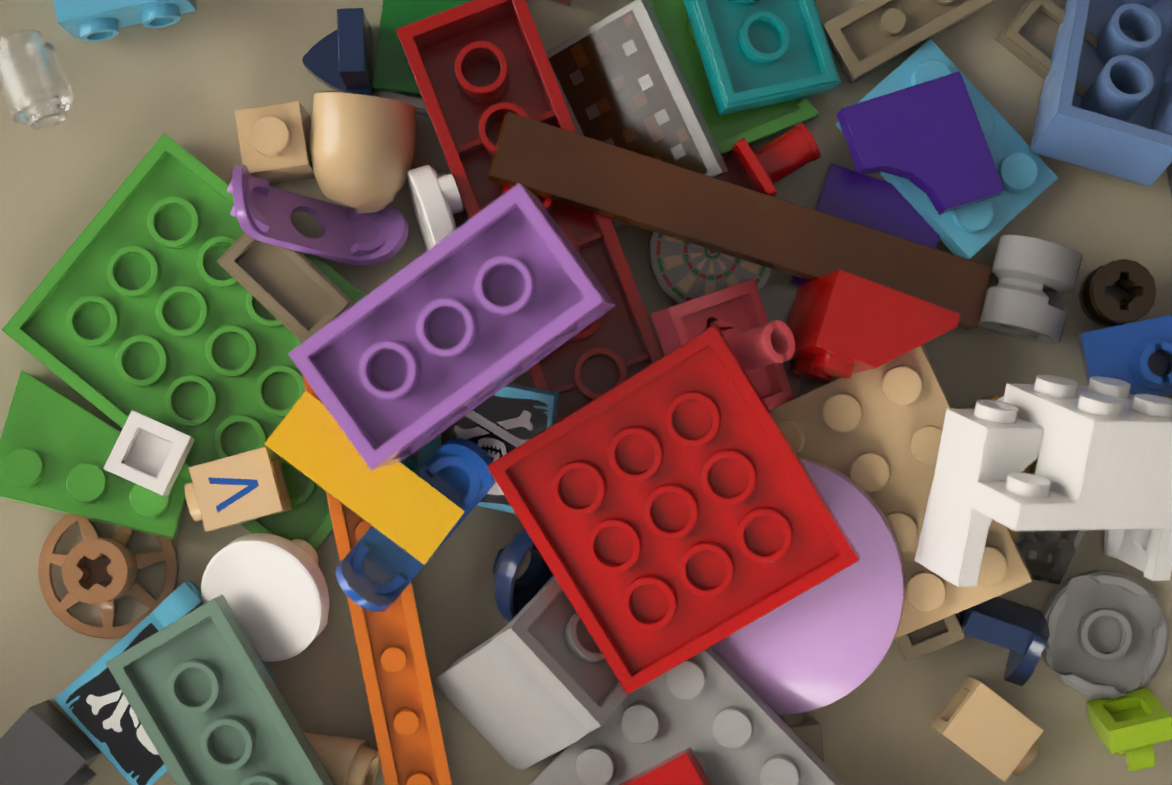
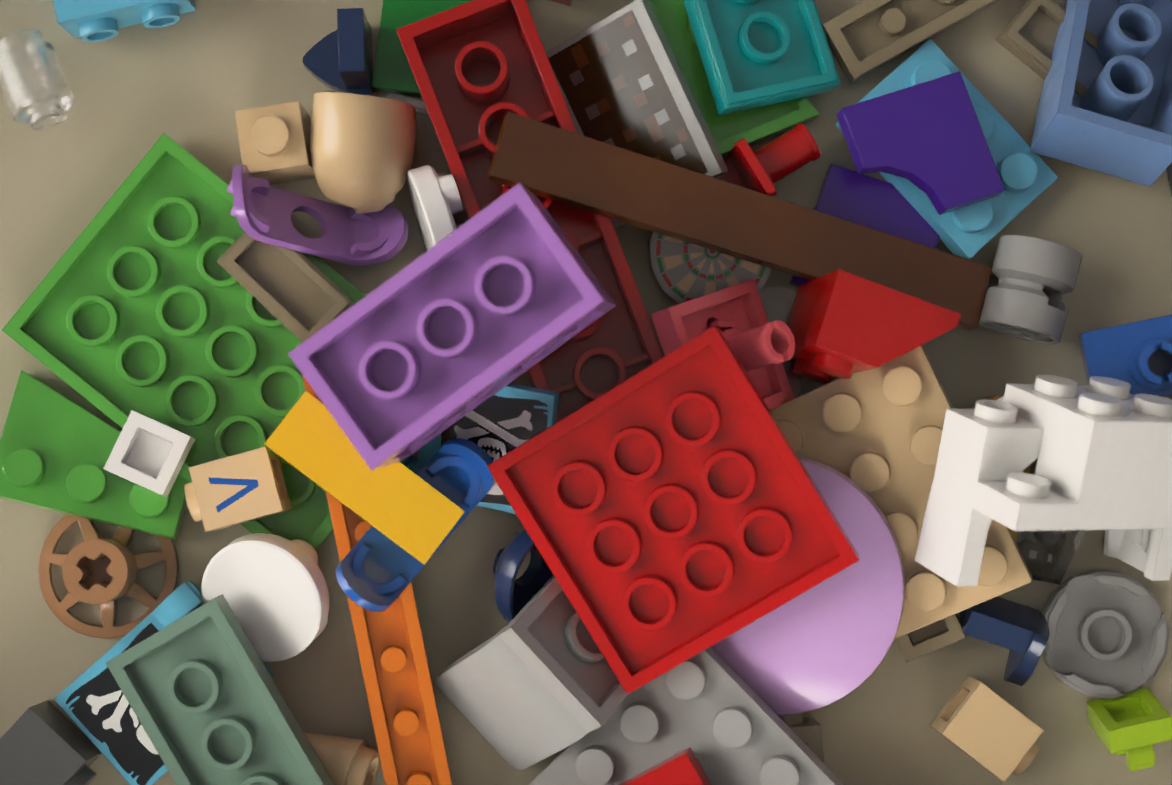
(1102, 296): dark brown wheel -> none

